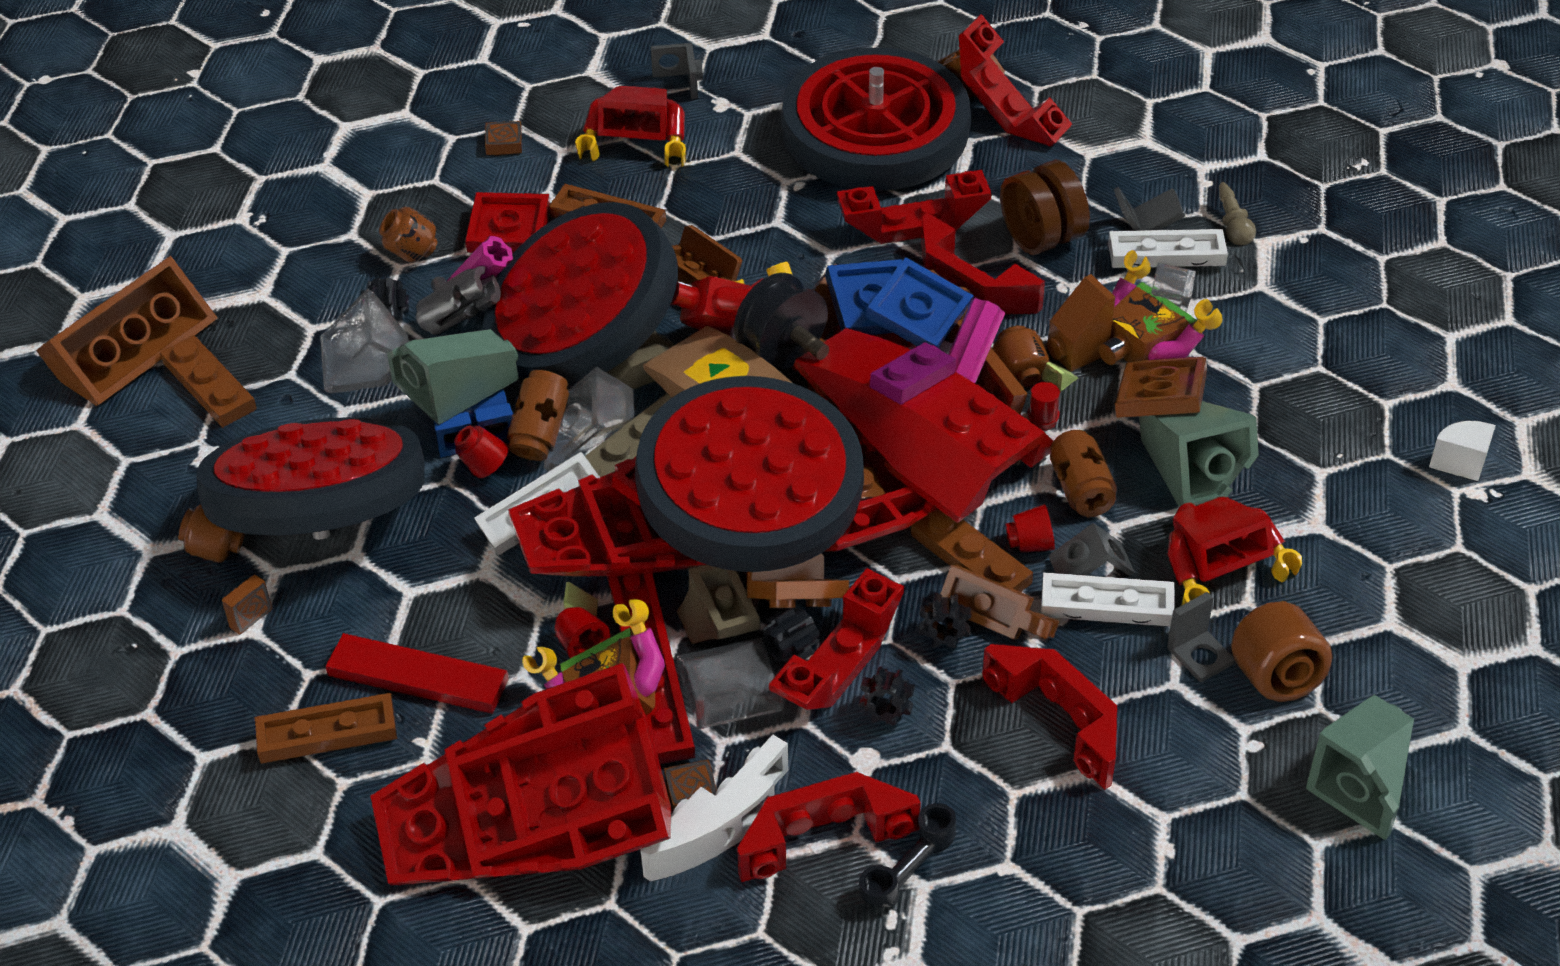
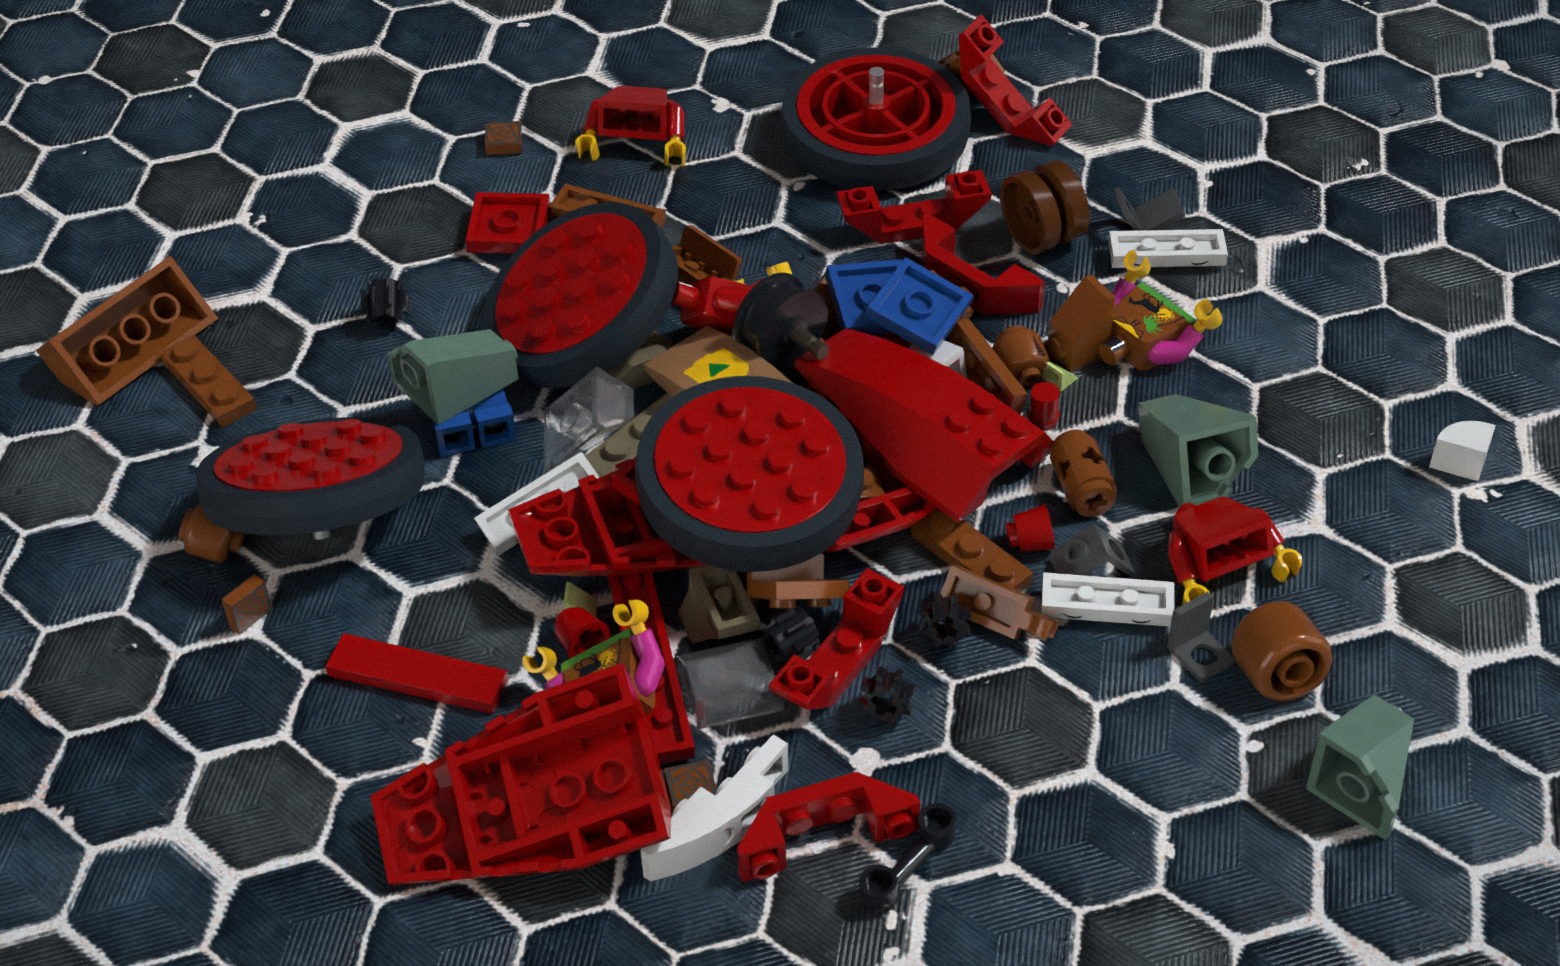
(325, 728): dark orange plate -> none
(358, 346): clear slope -> none
(408, 234): dark orange head -> none
(456, 300): flat silver piece -> none
(480, 450): red hat -> none
(491, 254): dark pink axle -> none
(538, 415): dark orange piece -> none
(686, 65): dark grey bracket -> none
(912, 373): magenta plate -> none
(975, 337): dark pink axle -> none
(1021, 669): red slope -> none
(1161, 387): dark orange tile -> none
(1174, 284): clear panel -> none
(1239, 228): dark tan bar -> none

